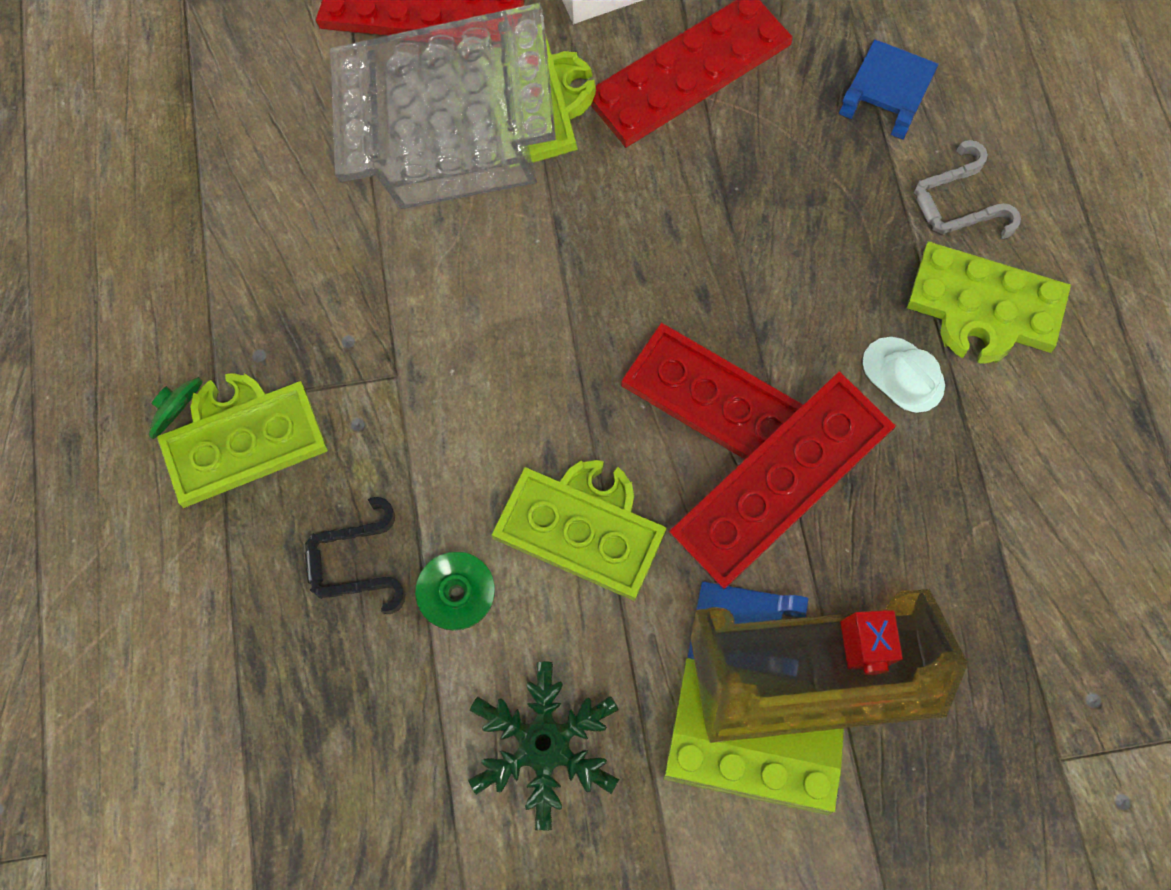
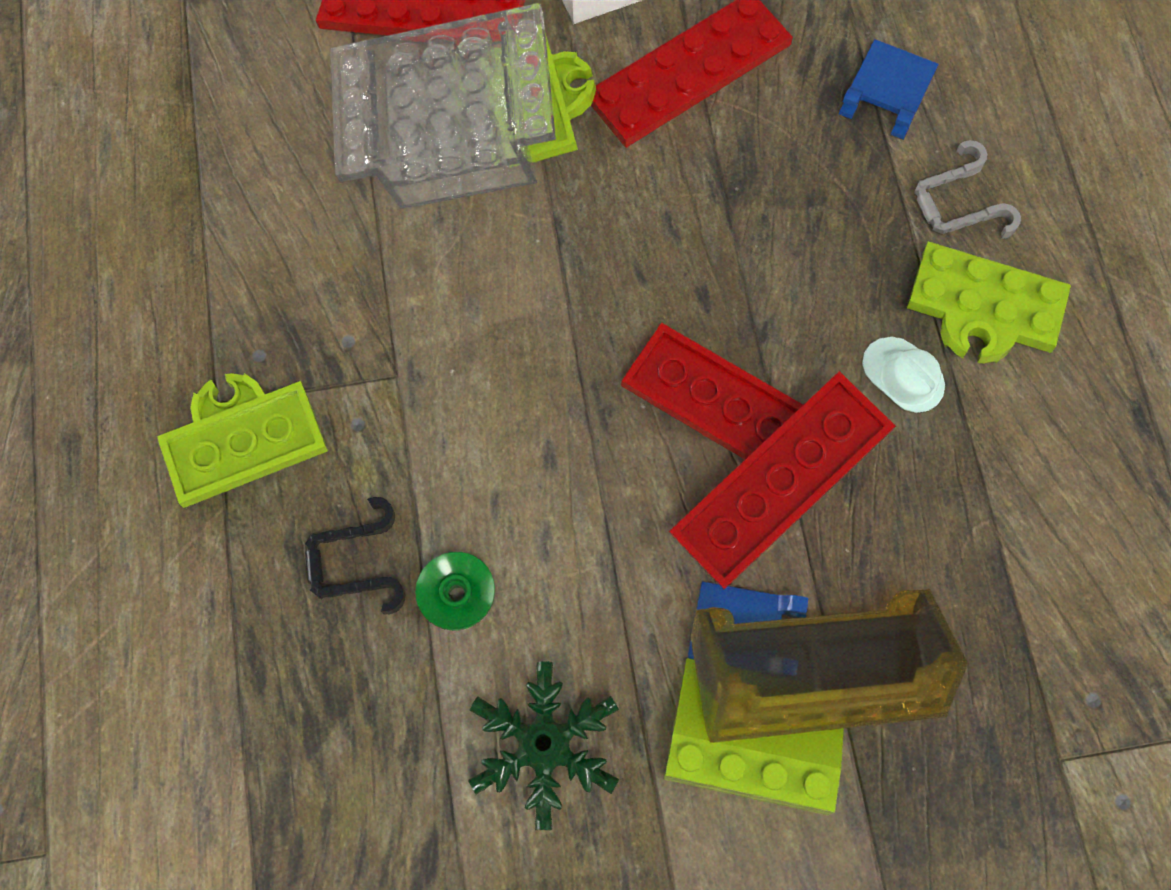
(170, 405): green dish -> none
(582, 527): lime plate -> none
(871, 641): red brick -> none

